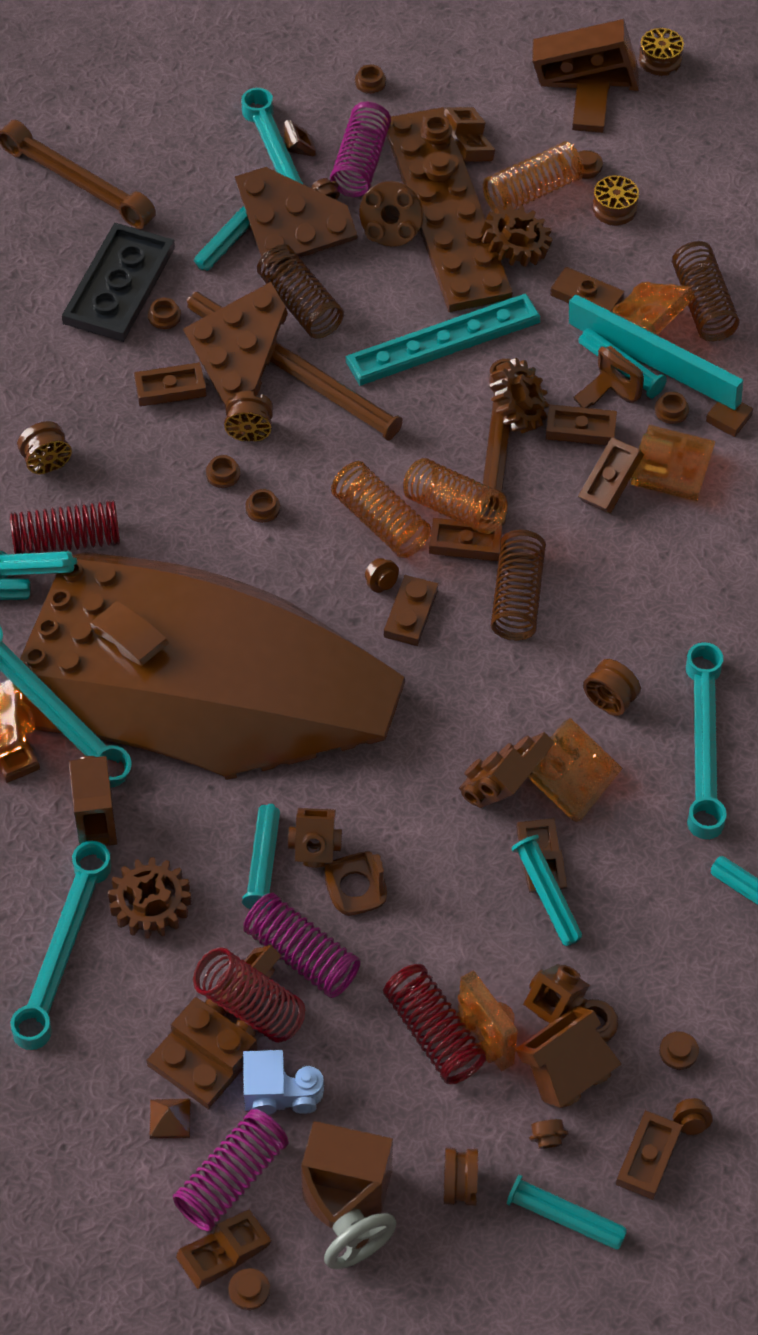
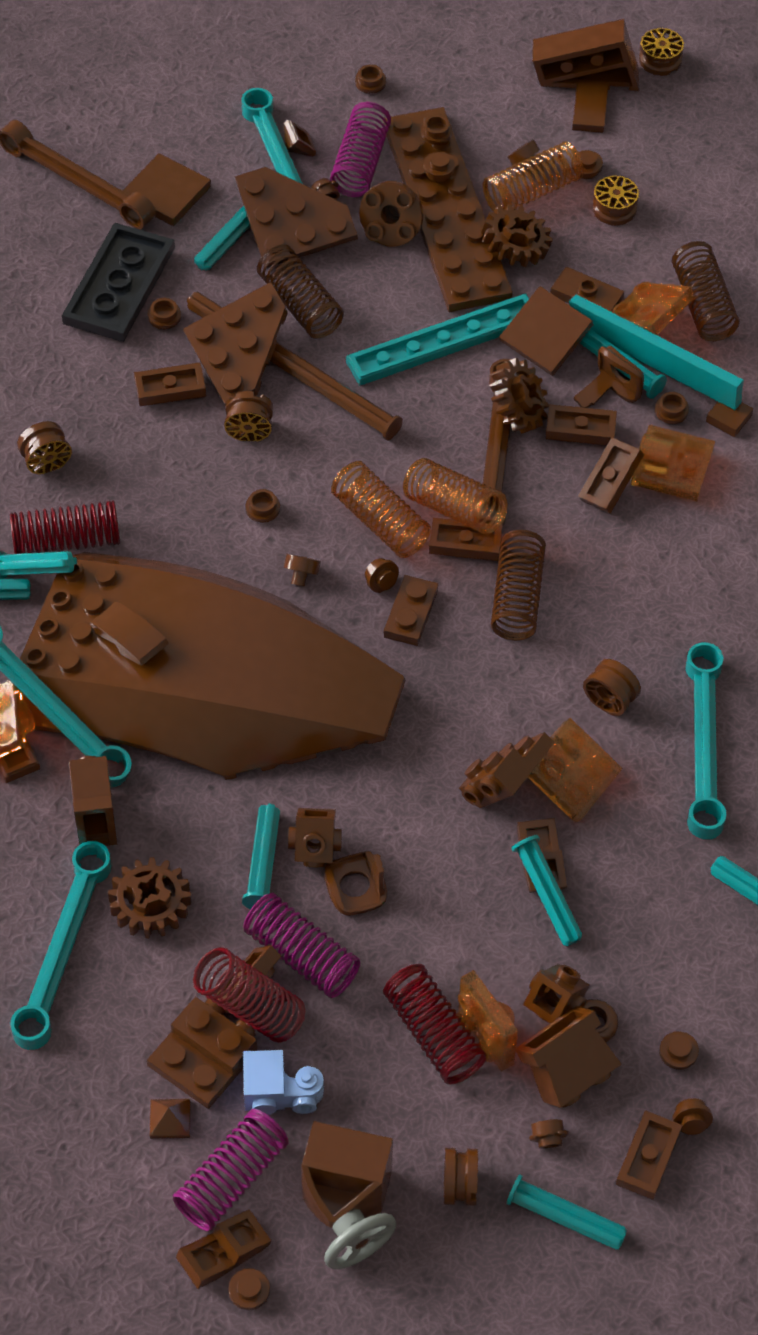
(169, 187): none -> reddish brown tile
(223, 471): reddish brown plate -> none
(301, 568): none -> reddish brown tile
(468, 133): reddish brown slope -> none
(524, 152): none -> reddish brown tile
(546, 331): none -> reddish brown tile

